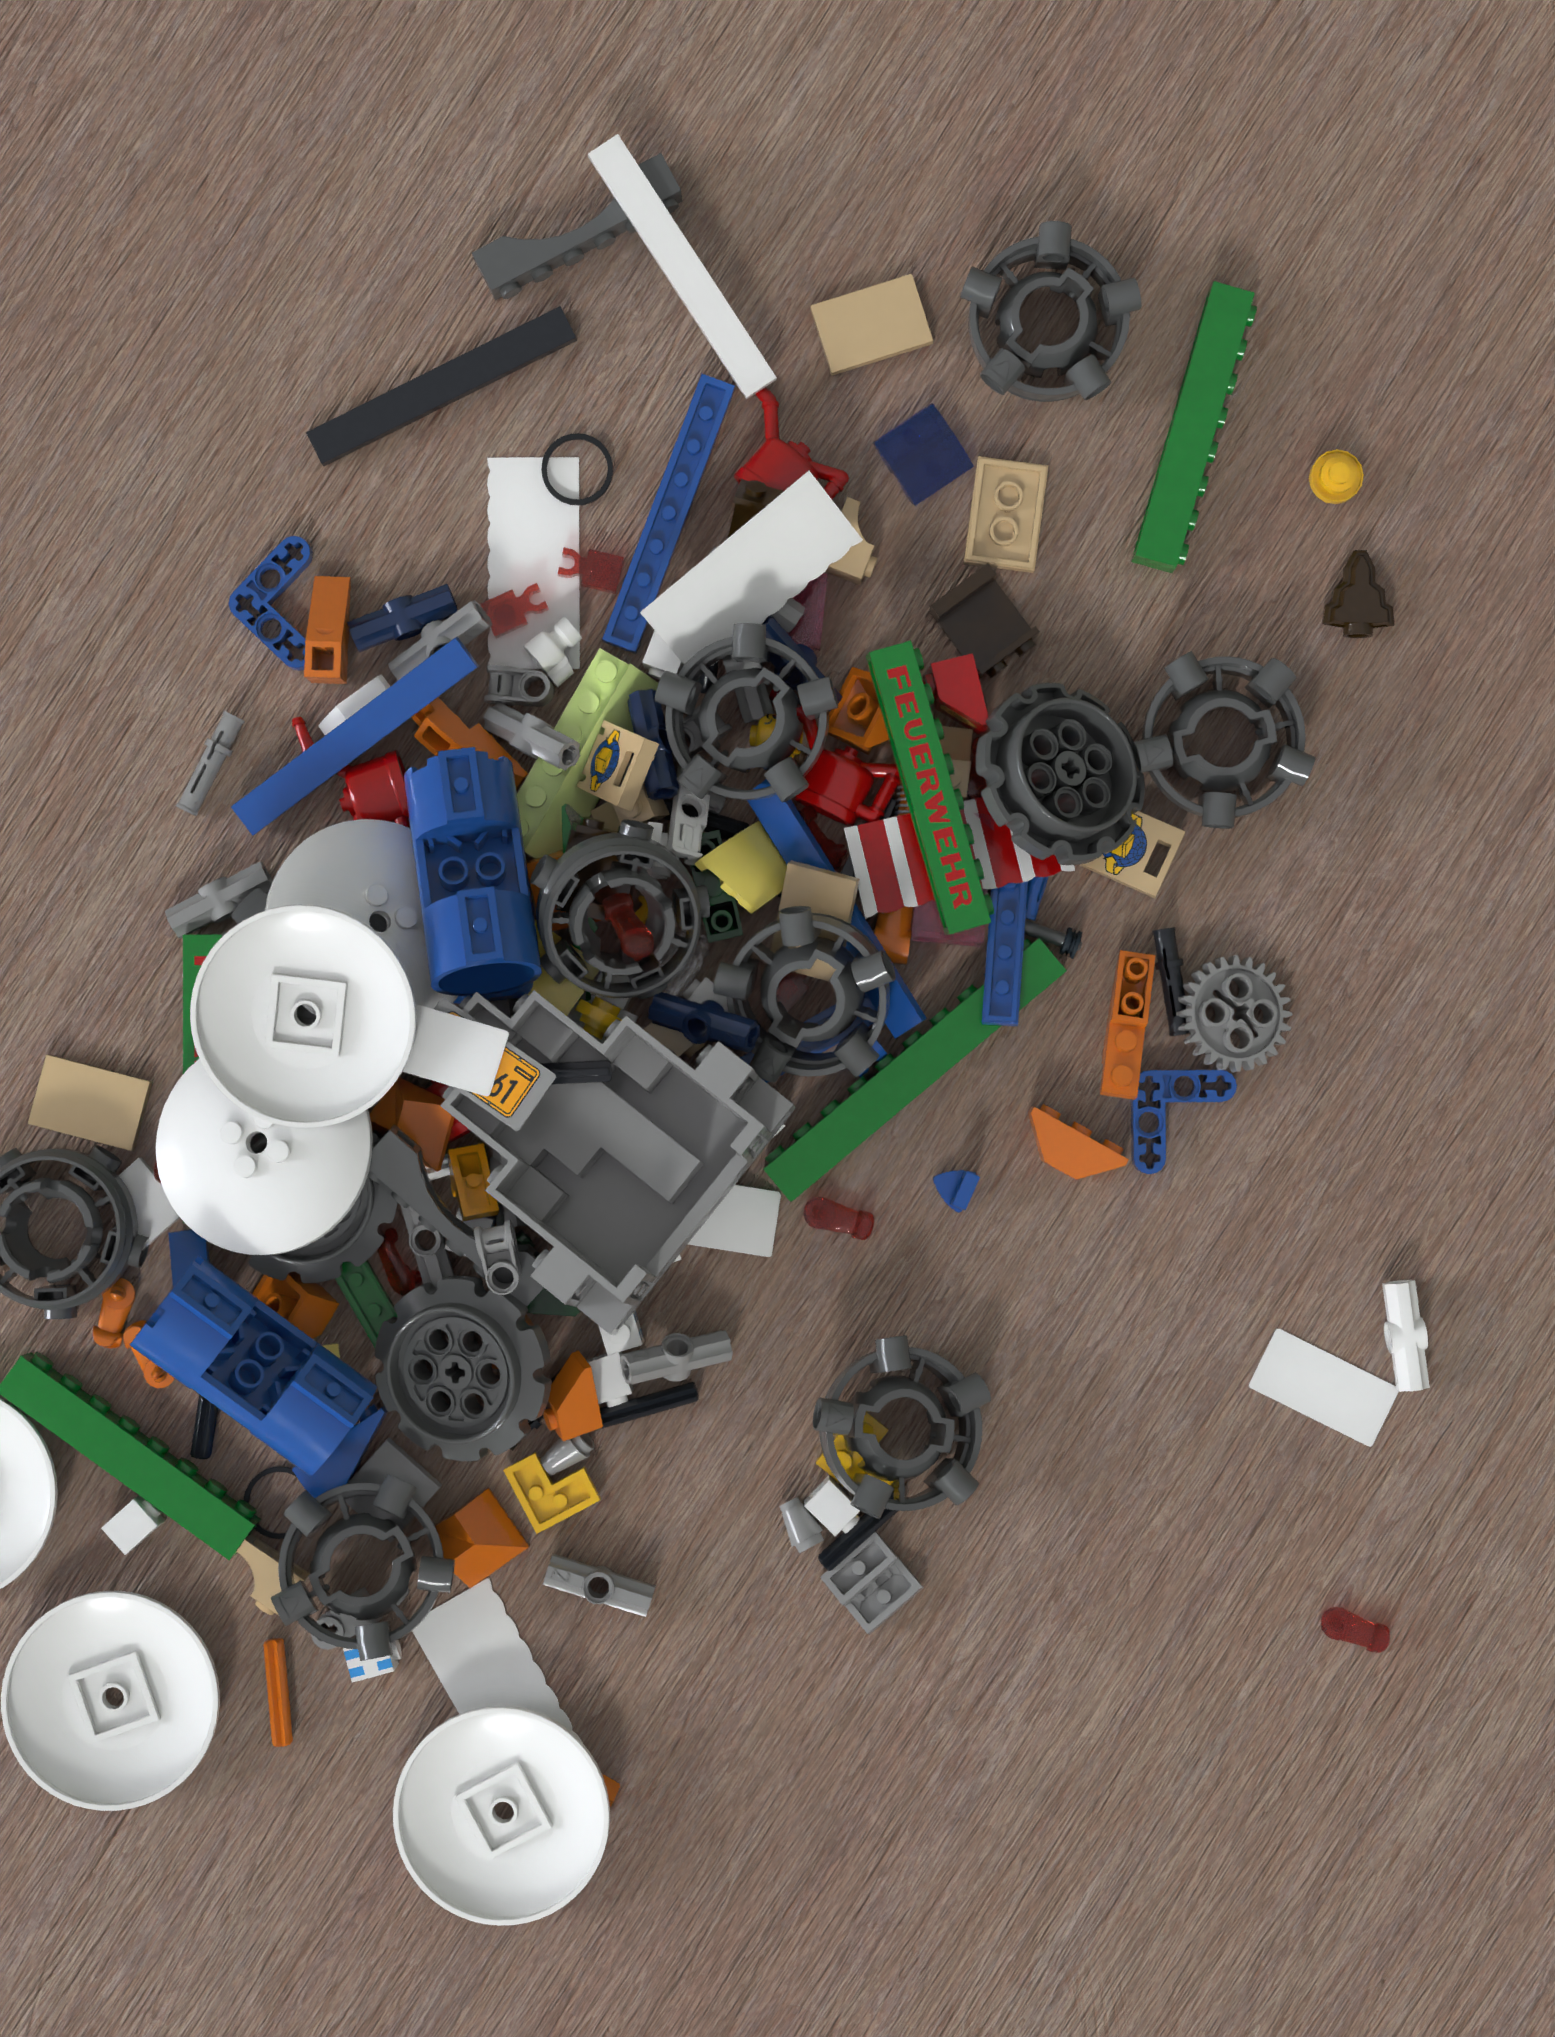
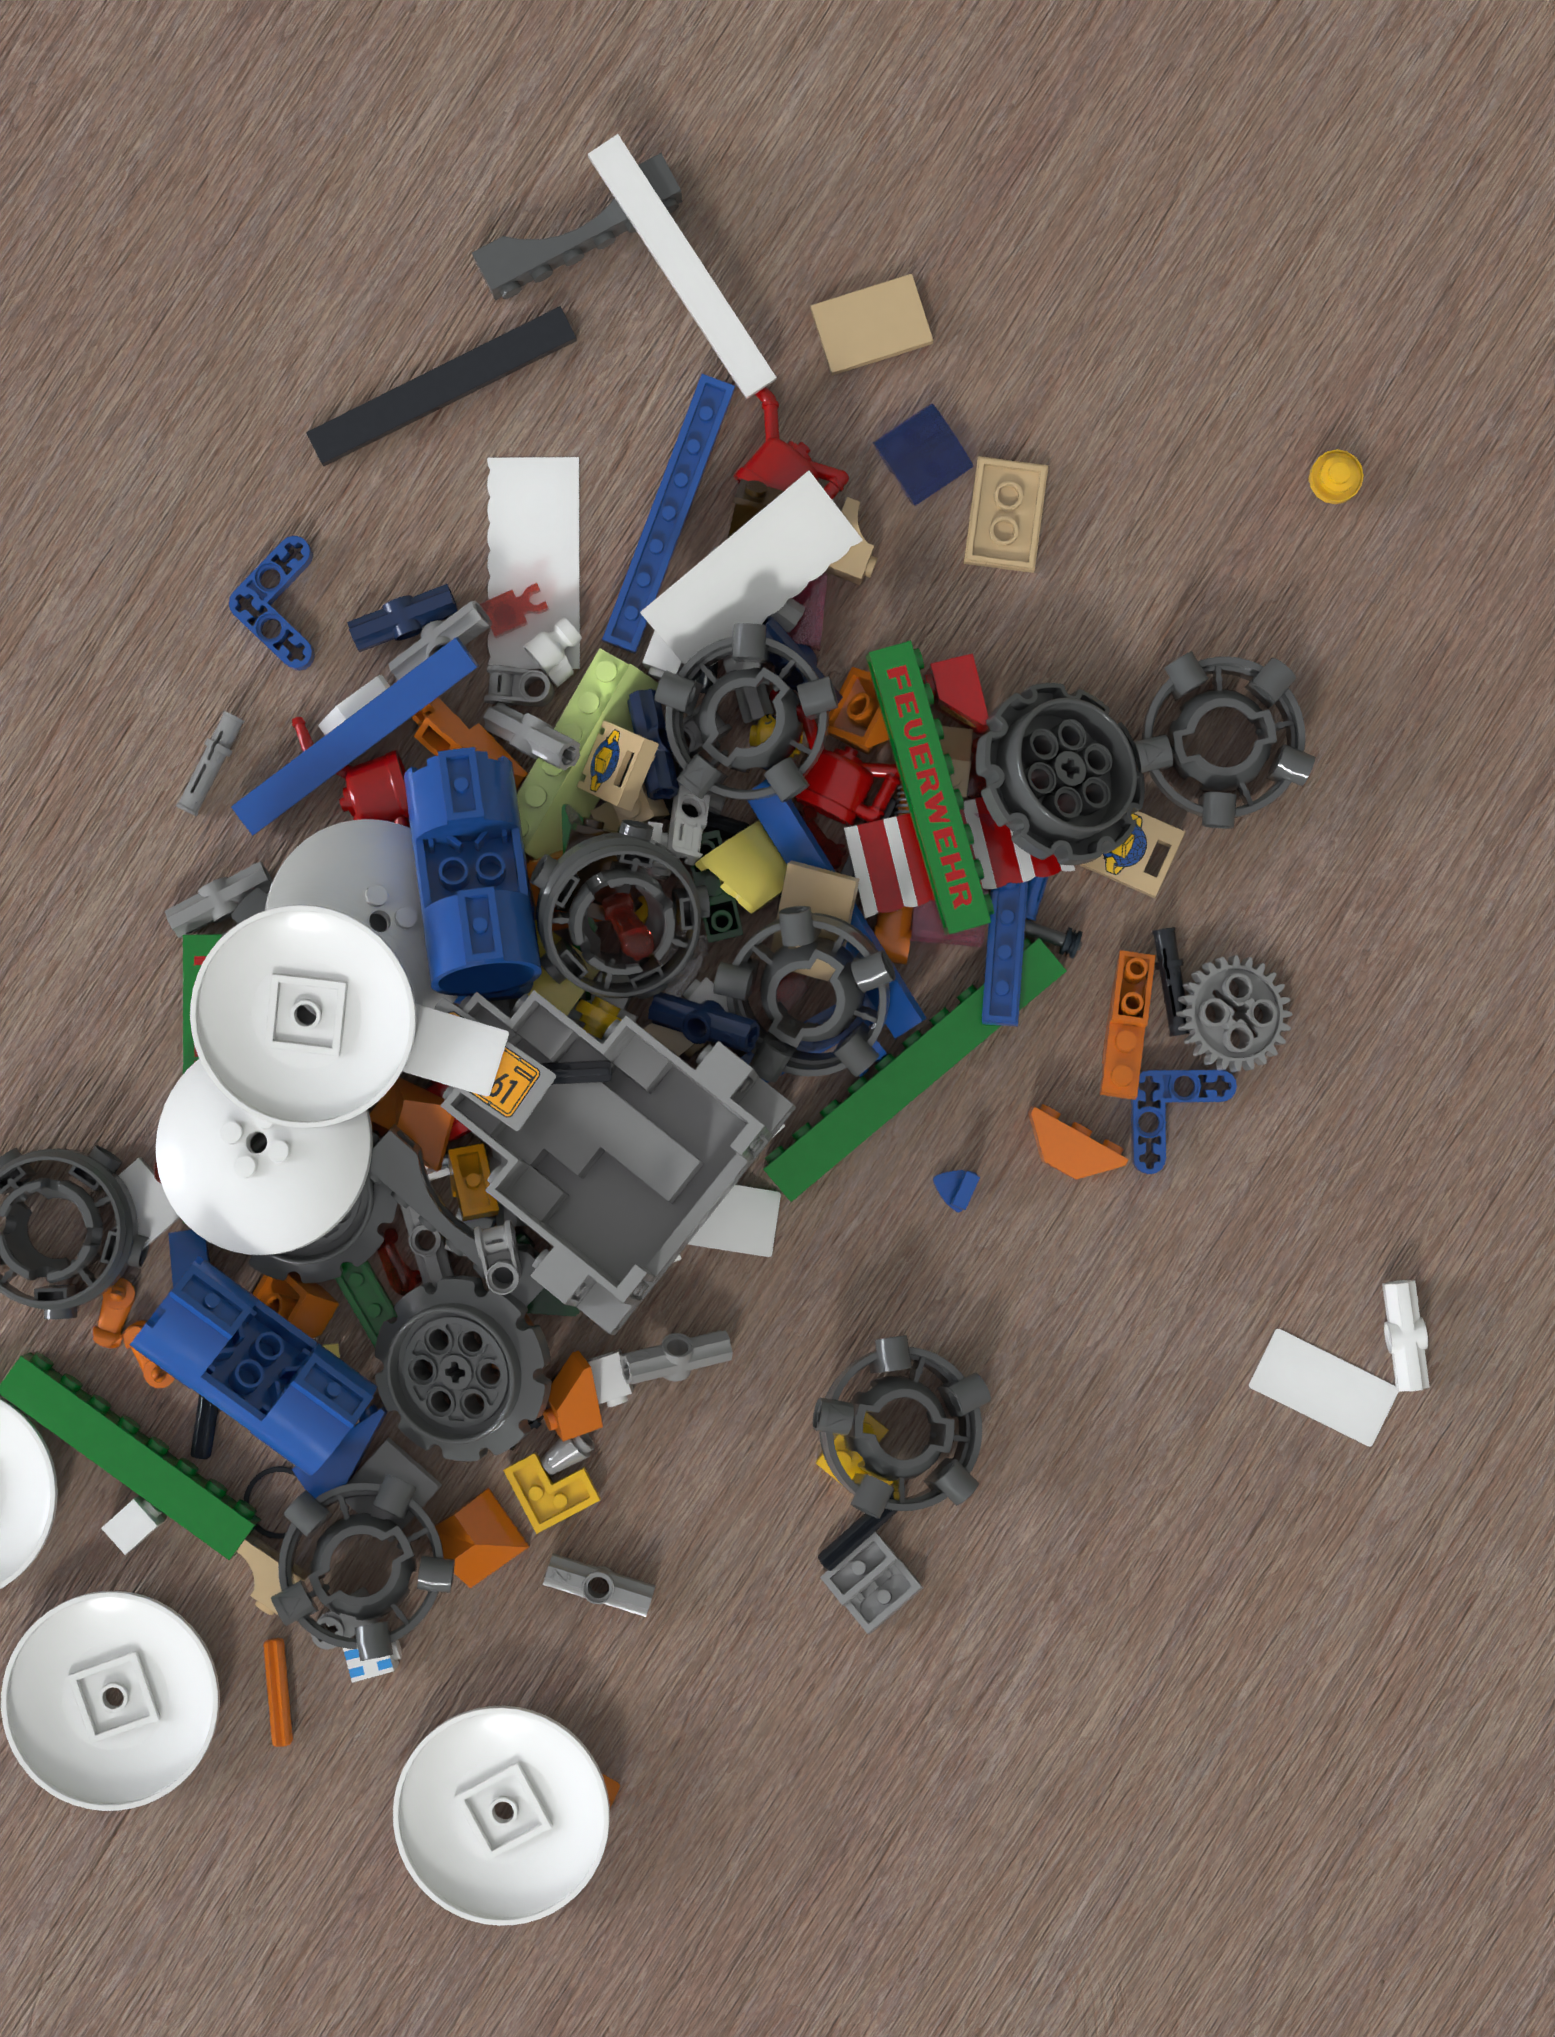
(90, 1102): tan tile -> none
(328, 631): orange slope -> none
(483, 1657): white sticker -> none
(577, 436): black piece -> none
(598, 570): clear red plate -> none
(627, 1337): white brick -> none
(649, 1404): black axle -> none
(800, 1525): light grey cone -> none
(832, 1216): clear red piece -> none
(832, 1507): white brick -> none
(983, 622): dark brown panel -> none
(1050, 251): dark grey piece -> none
(1193, 427): green brick -> none
(1348, 1627): clear red piece -> none
(1358, 601): dark brown rock -> none

